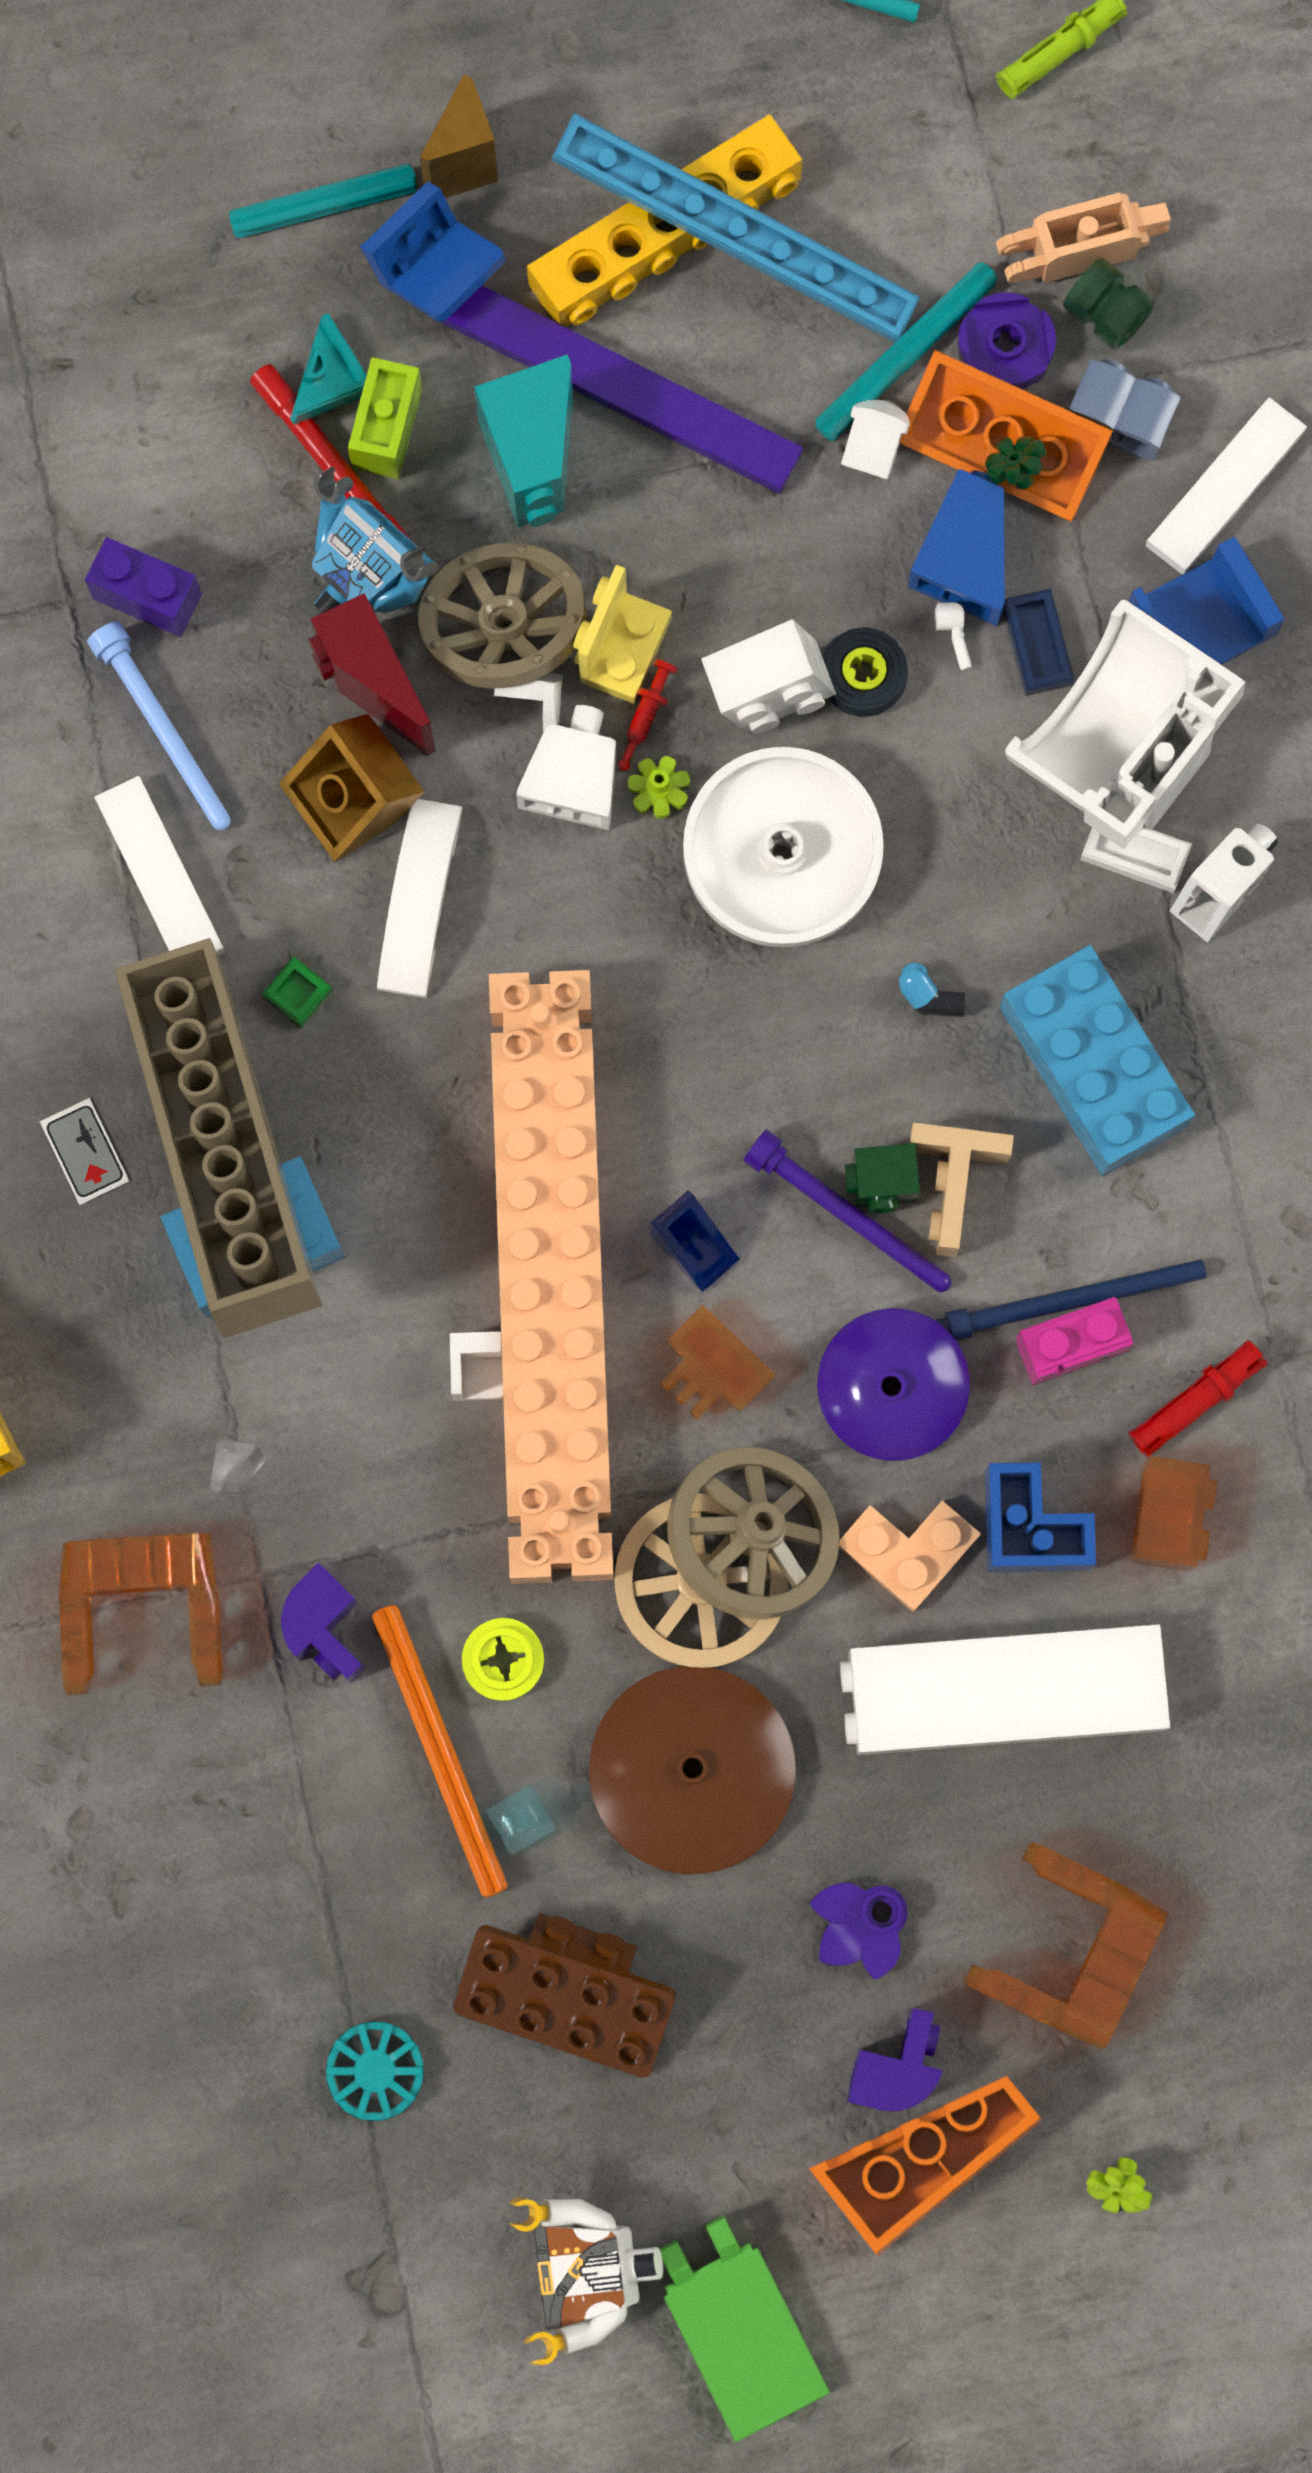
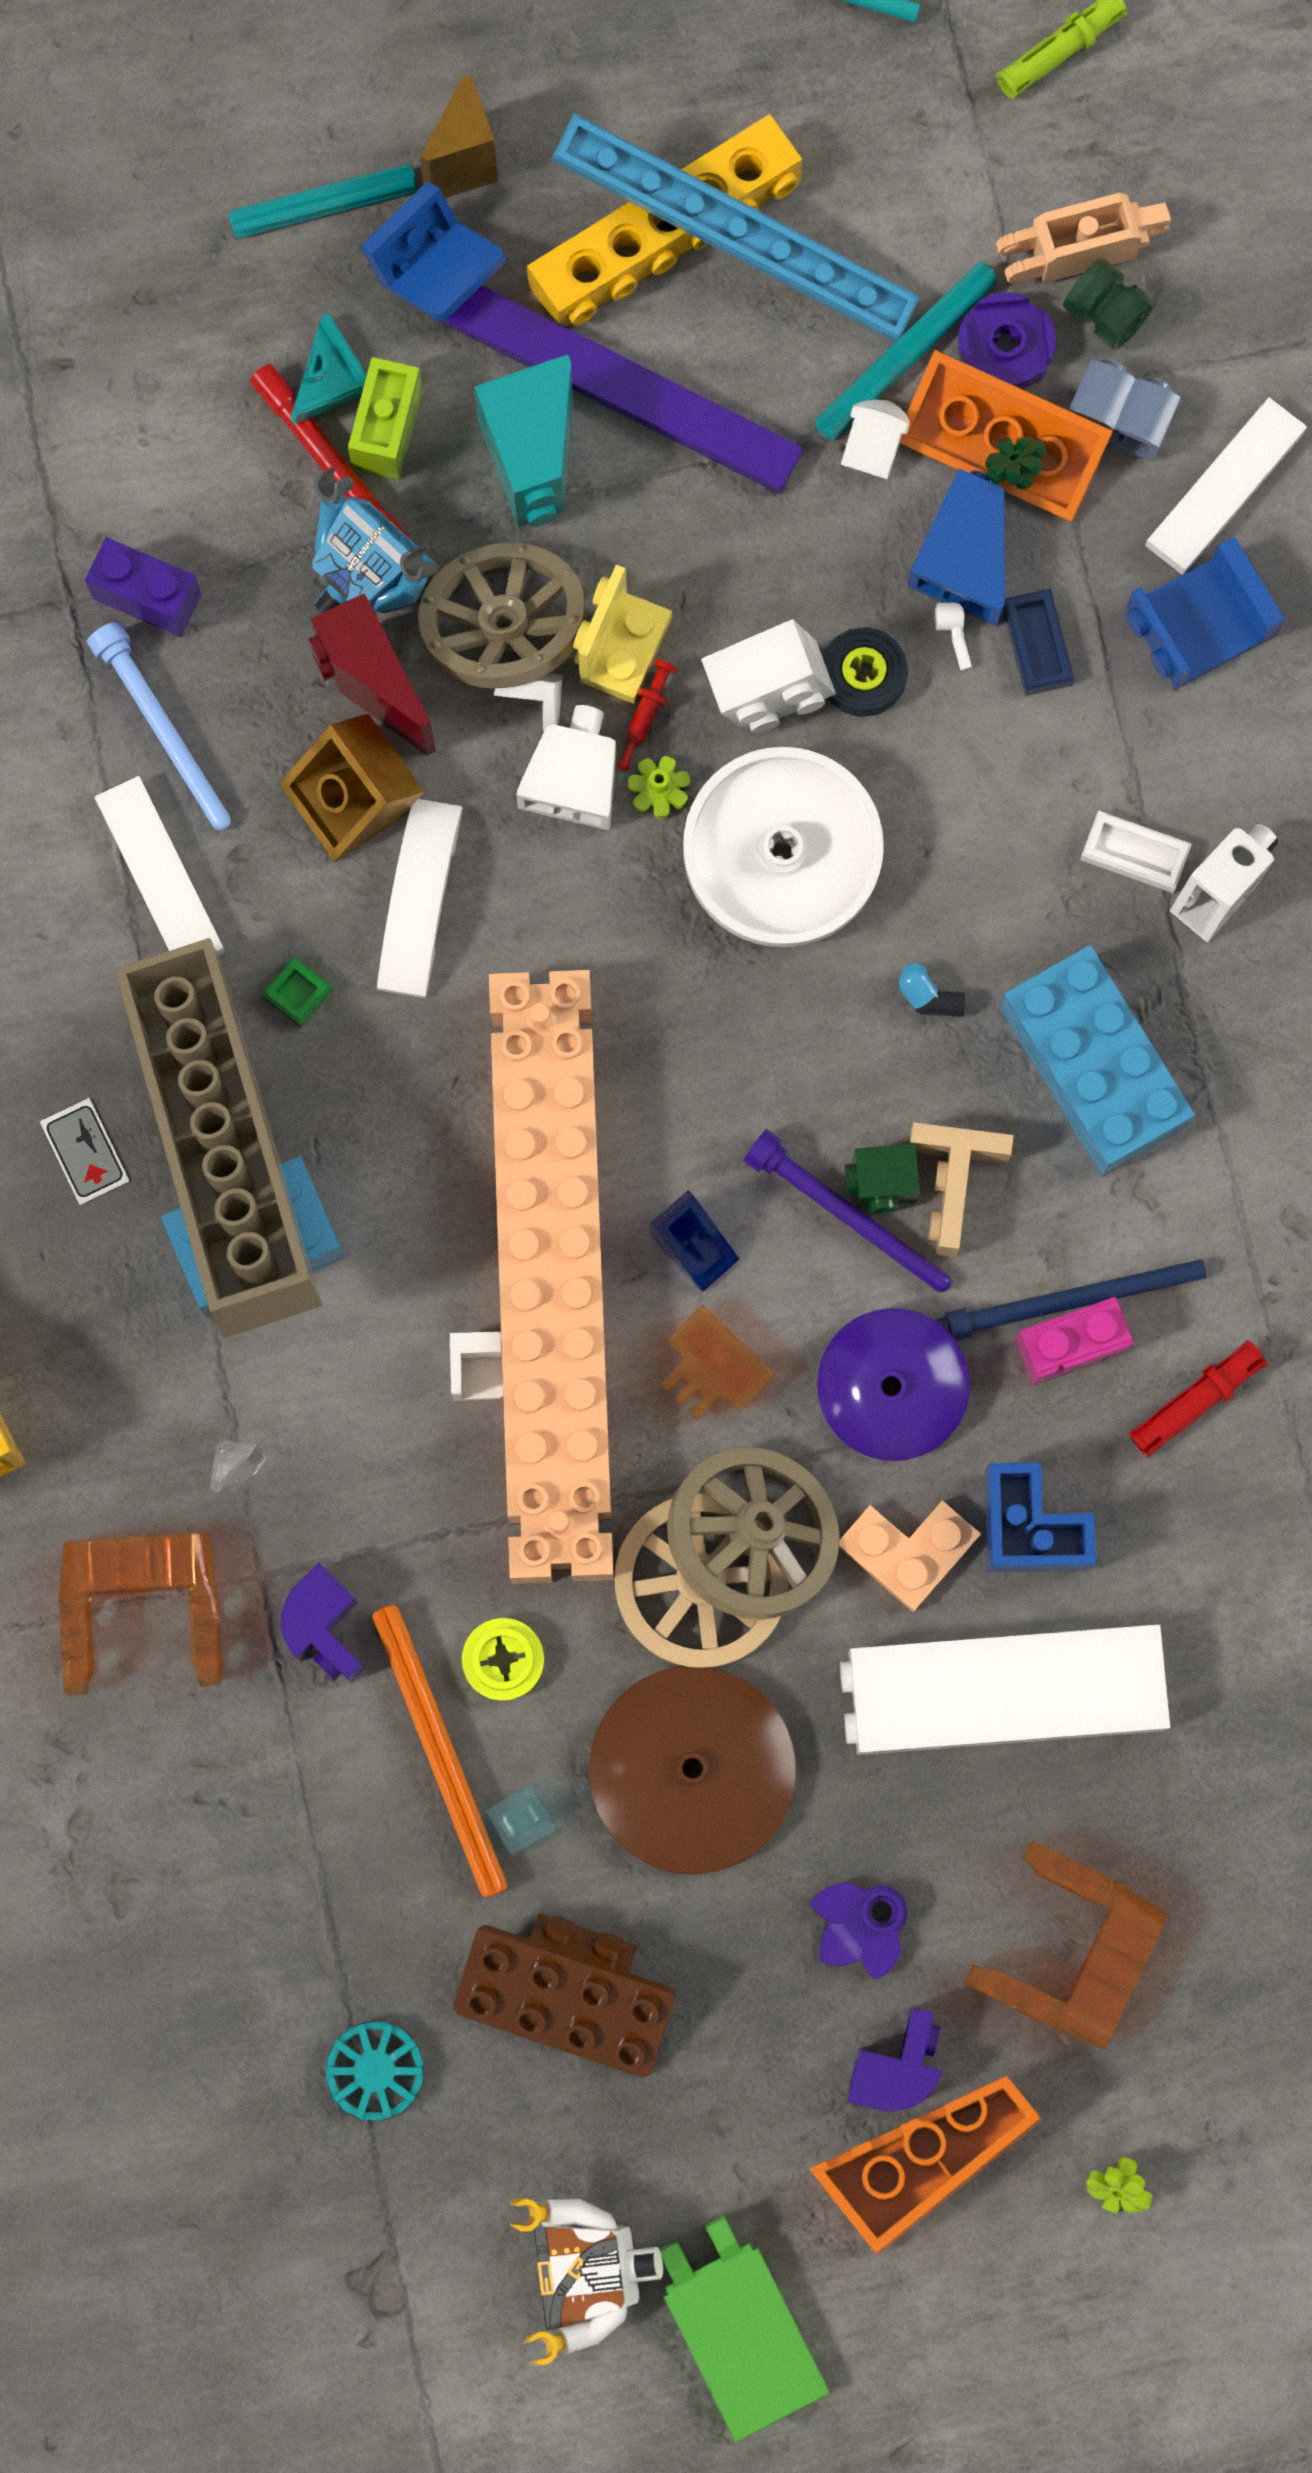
(1119, 734): white piece -> none
(1172, 1514): clear orange brick -> none

